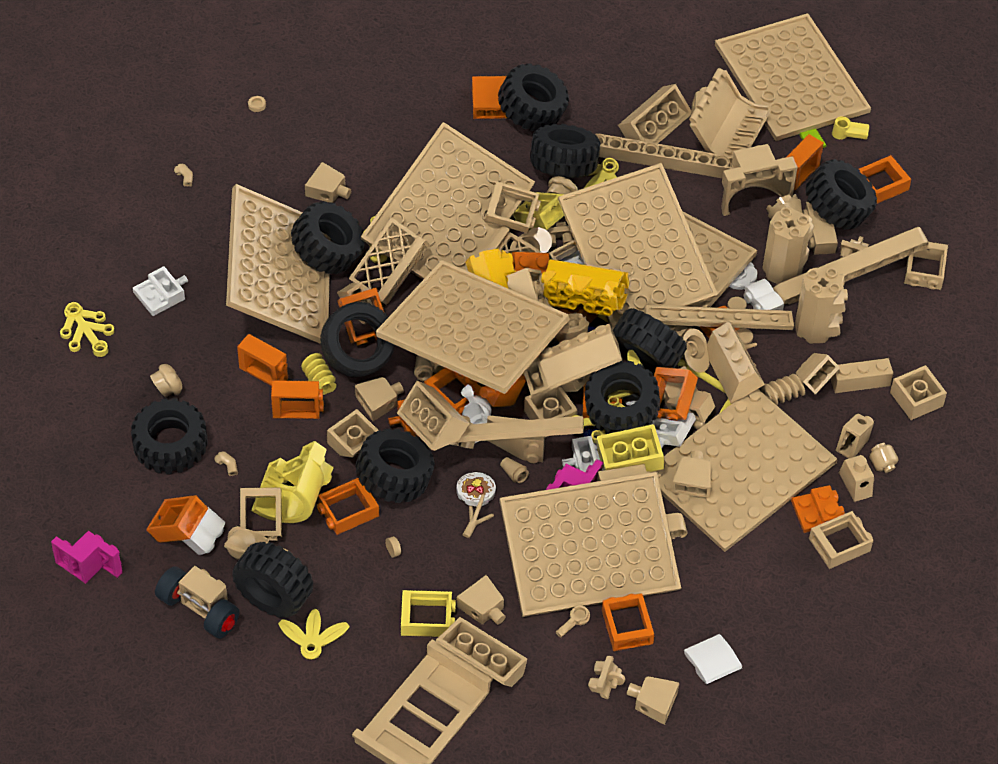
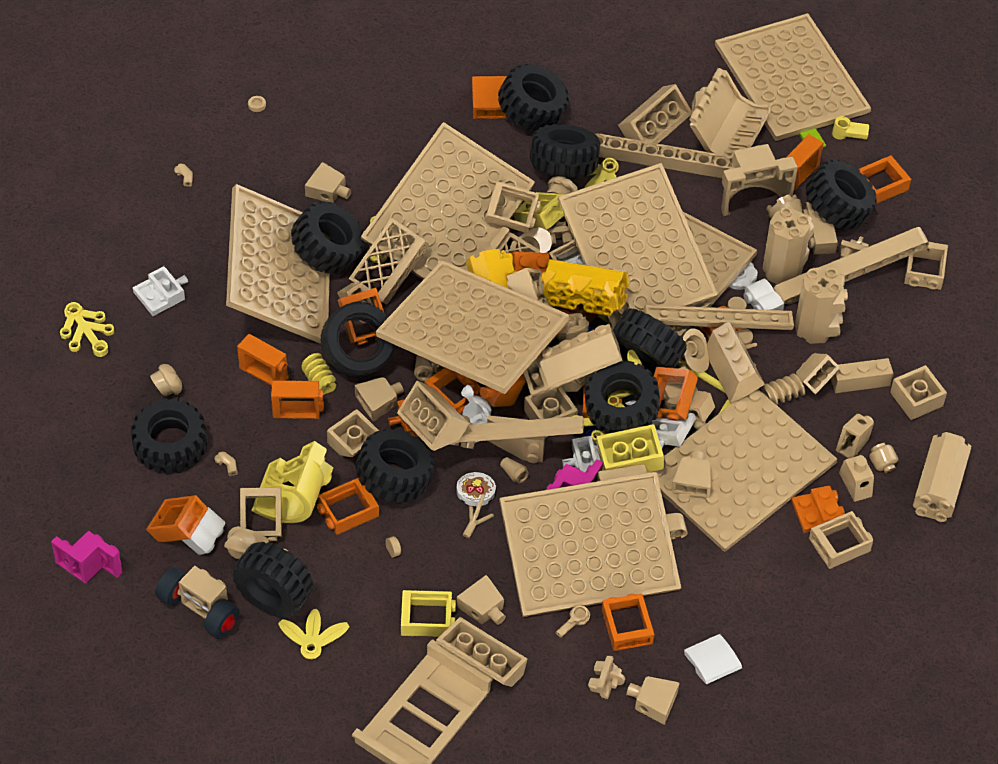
(942, 477): none -> tan brick

